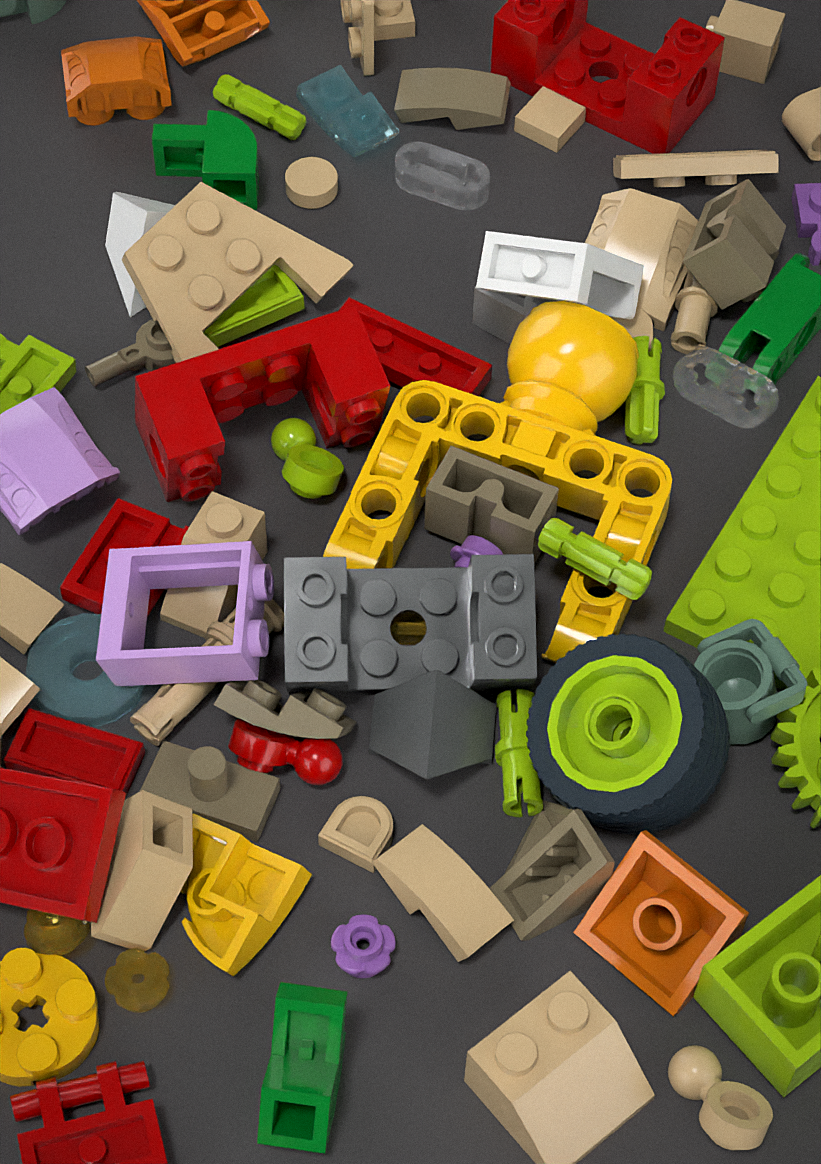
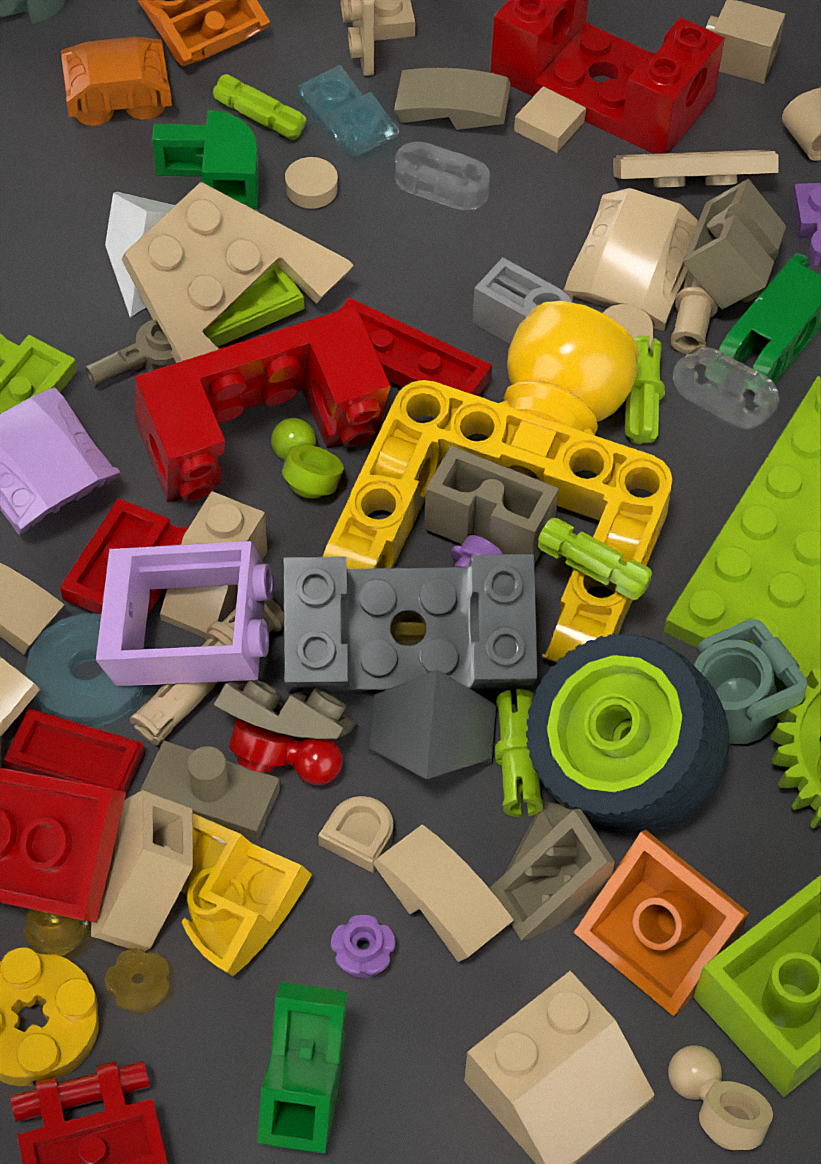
(560, 272): white panel -> none

